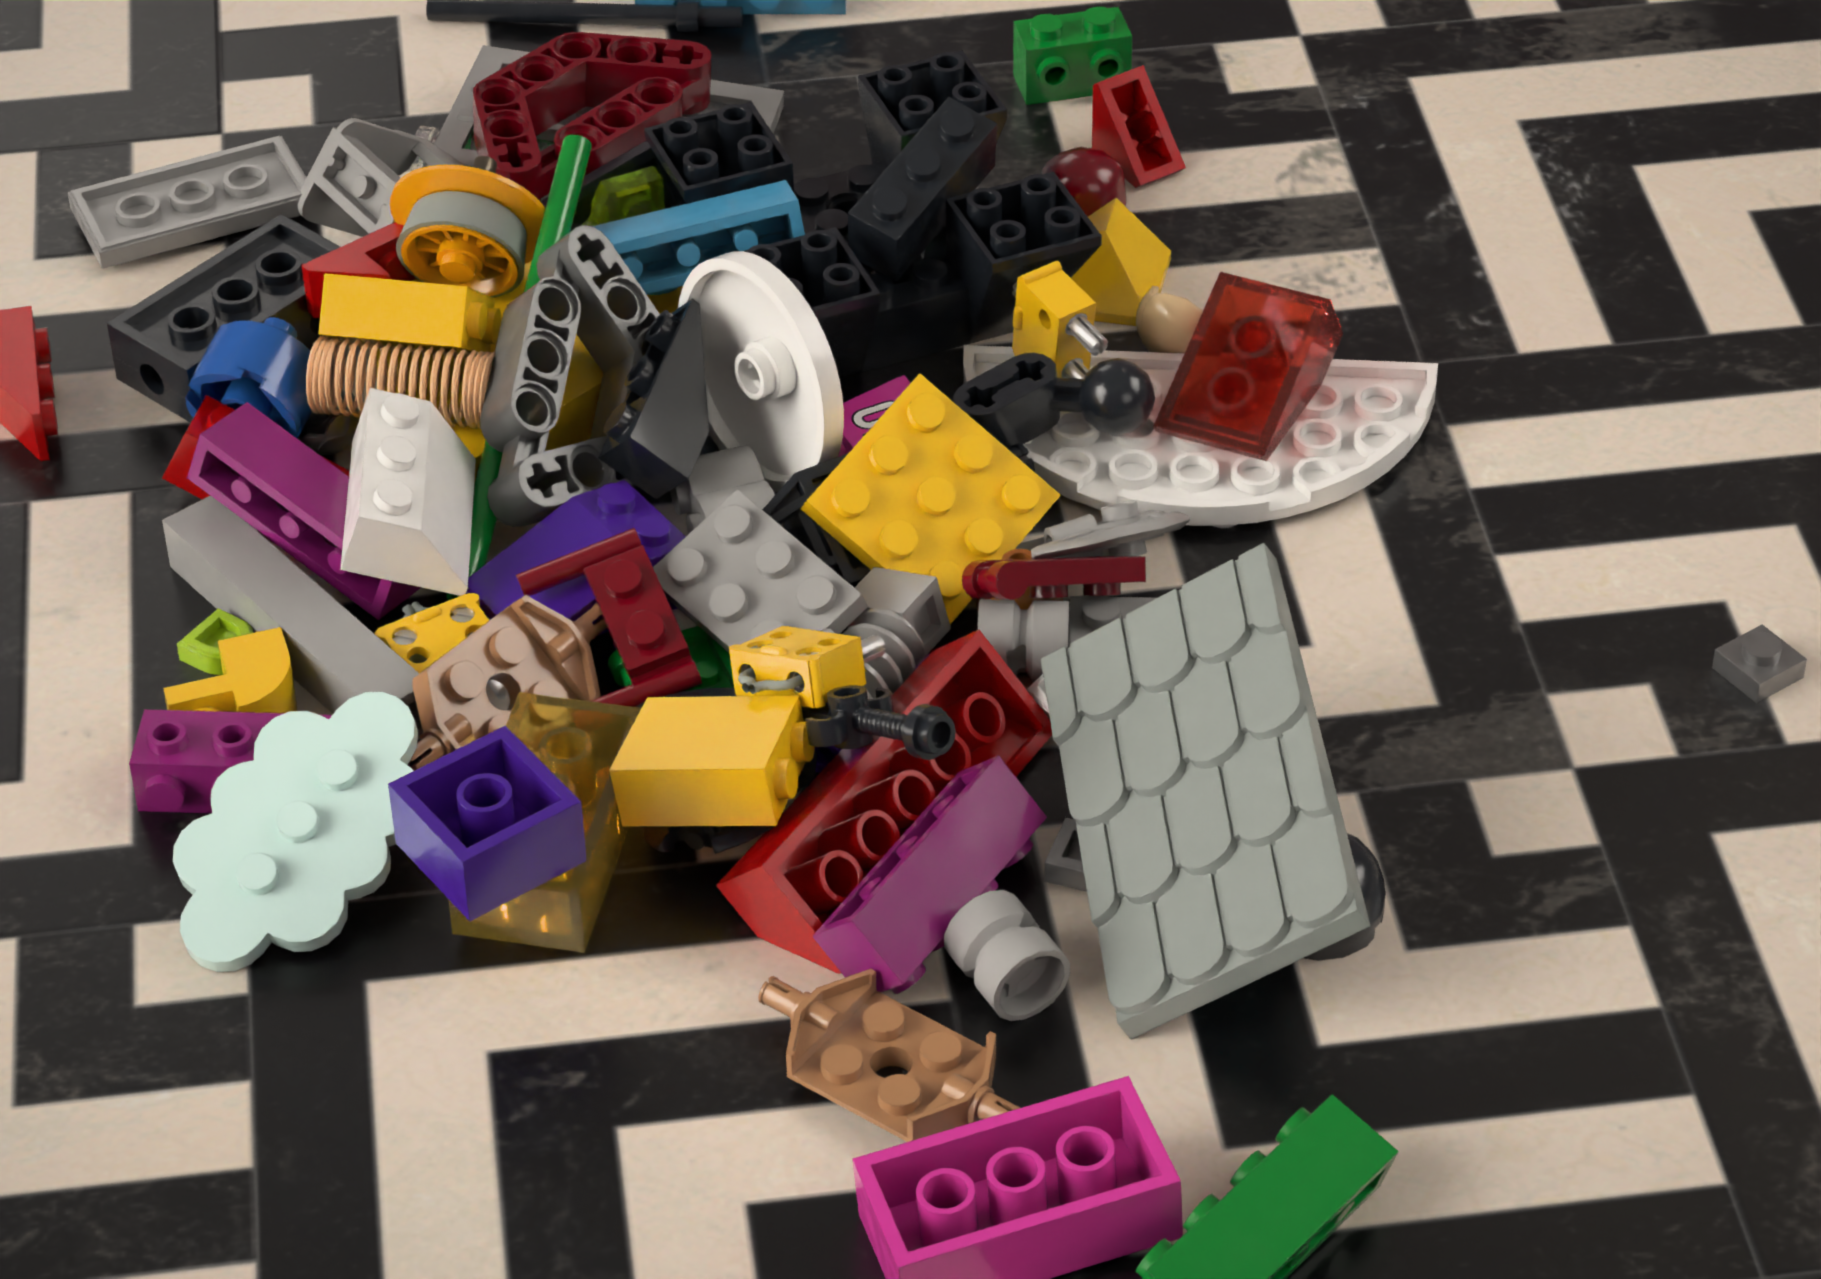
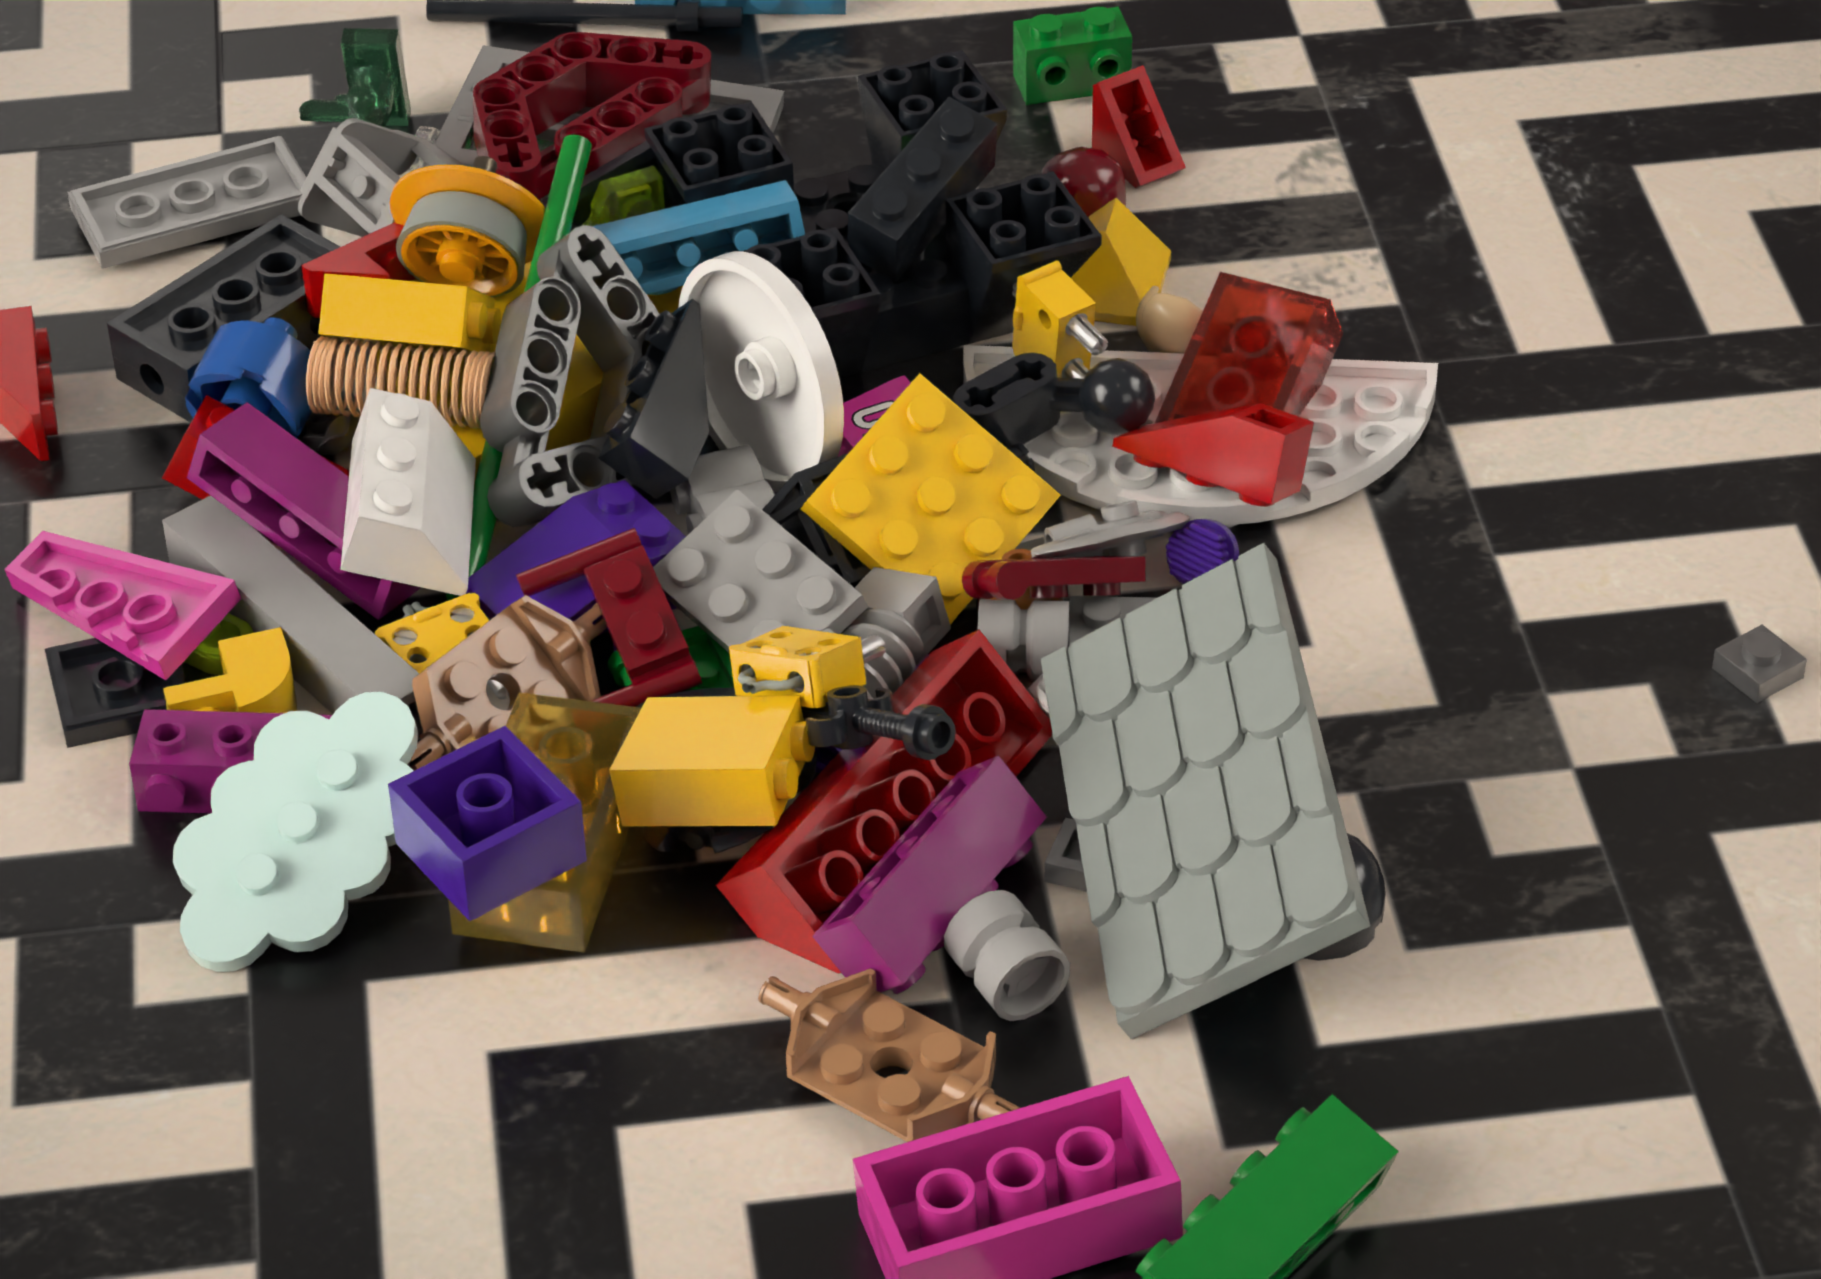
(103, 691): none -> black tile
(124, 599): none -> dark pink wing
(373, 78): none -> clear green piece
(1199, 548): none -> dark purple piece
(1238, 448): none -> red slope

